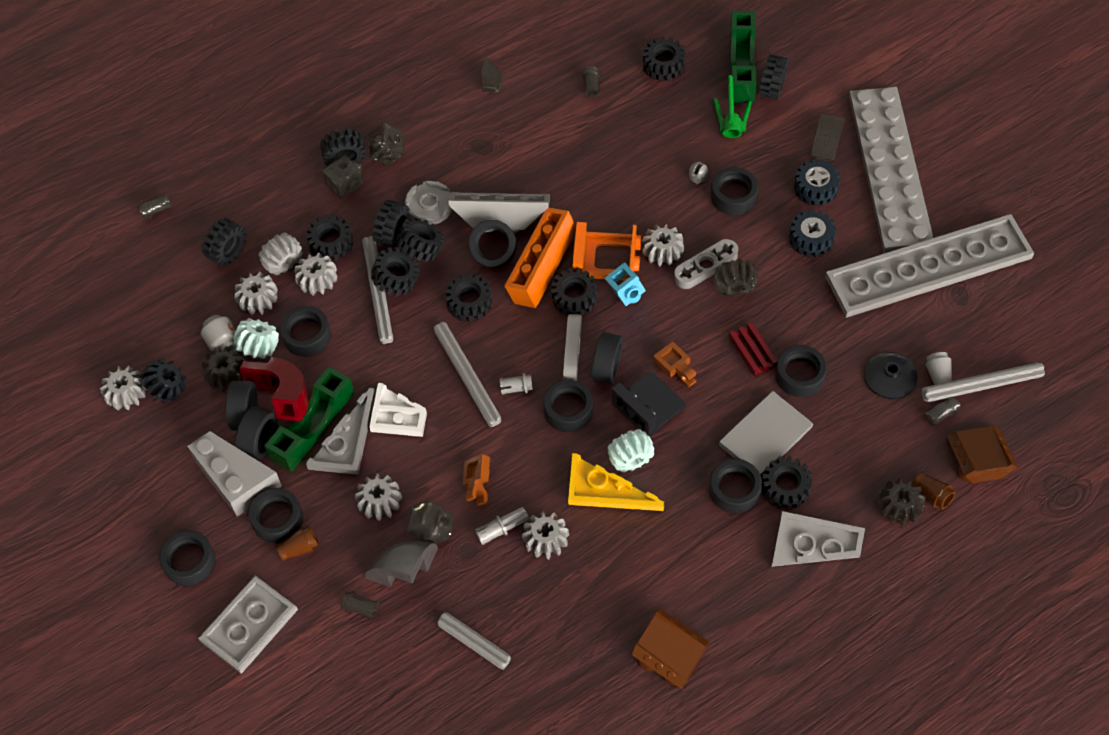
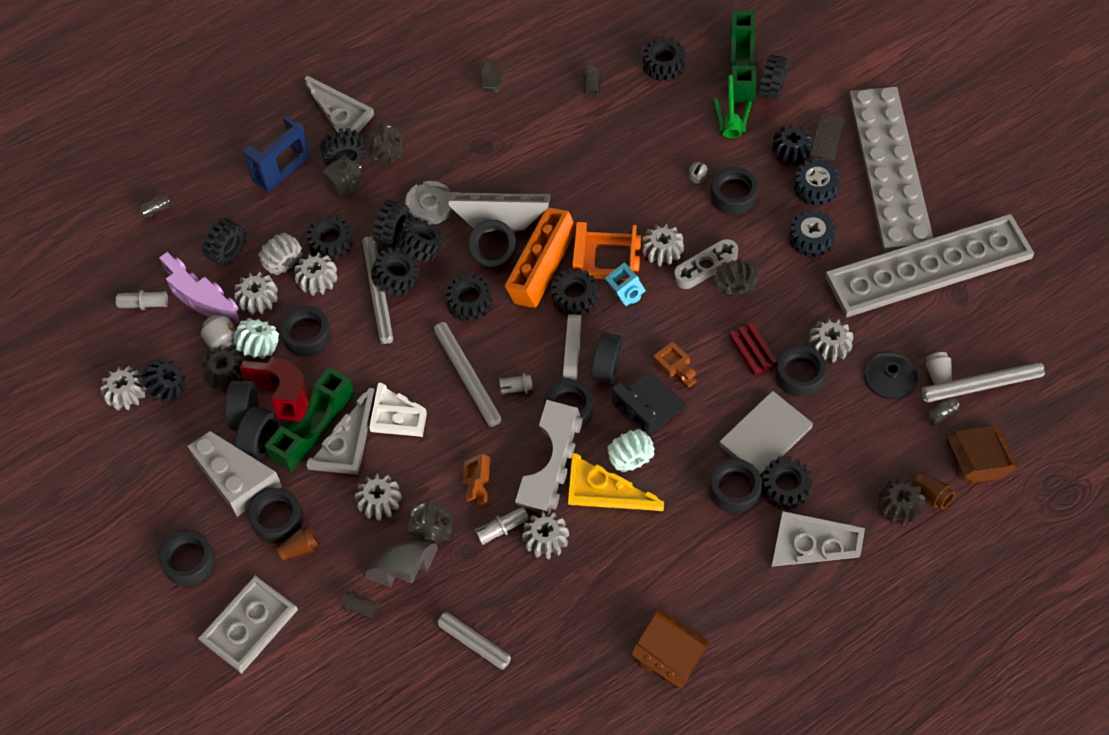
(142, 299): none -> light grey axle
(197, 293): none -> lavender slope
(264, 166): none -> dark blue window
(339, 108): none -> light grey wing
(539, 490): none -> light grey arch
(792, 144): none -> black gear
(831, 339): none -> light grey gear

